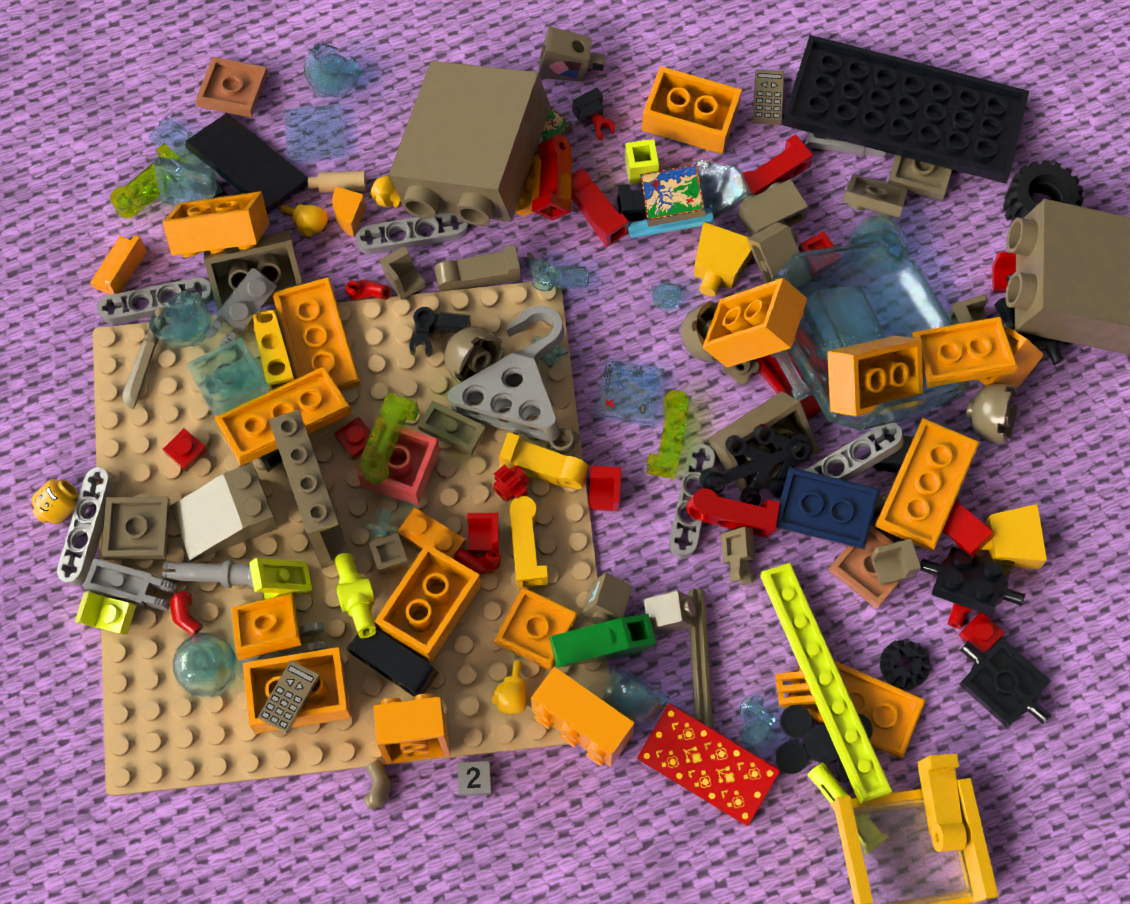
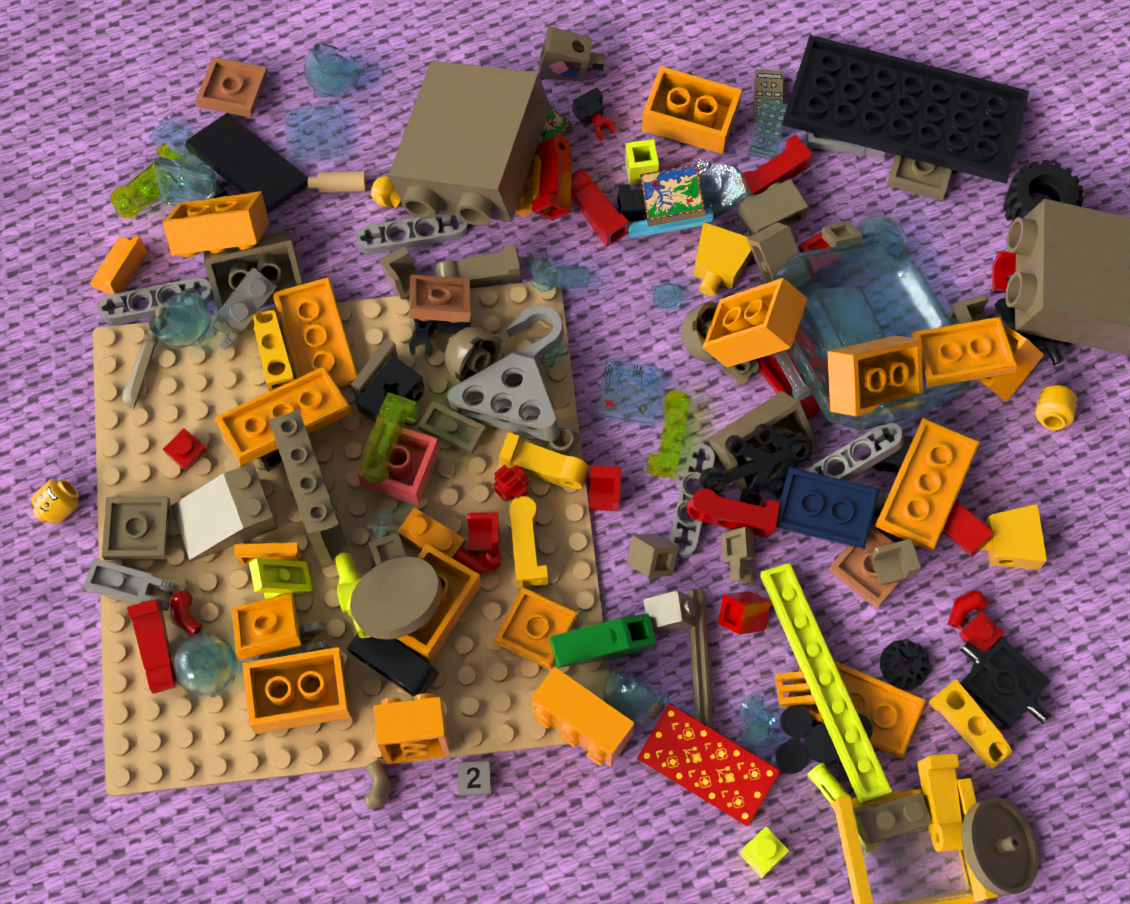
(80, 525): light grey beam -> none
(105, 613): neon yellow slope -> none
(153, 644): none -> red leg
(226, 573): light grey pin -> none
(227, 377): clear light blue brick -> none
(285, 551): none -> light orange tile
(289, 697): dark tan tile -> none
(309, 218): yellow piece -> none
(348, 209): light orange brick -> none
(353, 437): red plate -> none
(366, 289): red arm -> none
(374, 366): none -> dark tan tile
(393, 378): none -> black brick
(396, 598): none -> dark tan piece
(439, 298): none -> nougat plate
(511, 694): yellow piece -> none
(607, 599): dark tan brick -> none
(652, 555): none -> dark tan panel
(744, 612): none -> red panel
(764, 852): none -> neon yellow brick
(767, 130): none -> clear light blue tile
(841, 234): none -> dark tan plate
(875, 195): dark tan plate -> none
(895, 818): none -> dark tan plate
(972, 581): black plate -> none
(972, 724): none -> yellow leg
(993, 412): dark tan cylinder -> none
(1000, 846): none -> dark tan piece
(1056, 407): none -> yellow head

